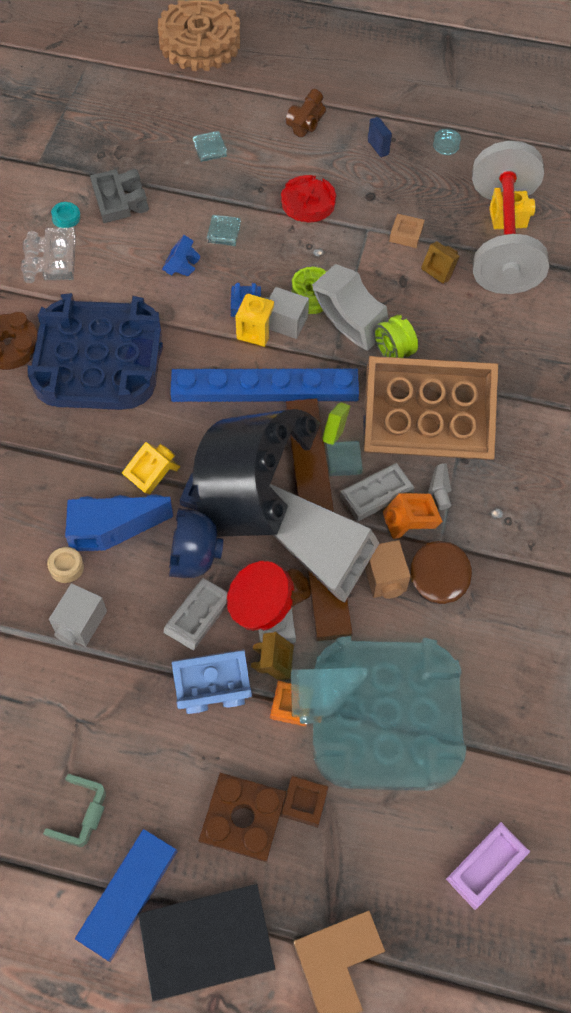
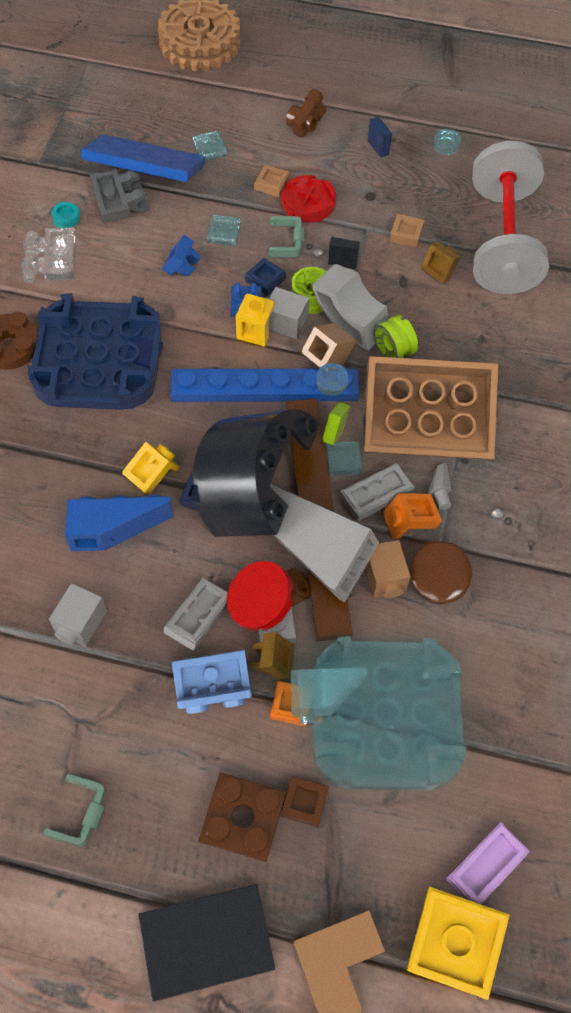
(65, 565): tan tile -> none
(126, 895): blue tile -> none
(143, 157): none -> blue tile
(194, 545): dark blue cylinder -> none
(265, 275): none -> dark blue tile
(271, 180): none -> medium nougat tile
(298, 236): none -> sand green piece
(328, 345): none -> medium nougat brick
(332, 379): none -> clear light blue tile
(343, 252): none -> black tile
(458, 942): none -> yellow tile
(523, 209): yellow brick -> none

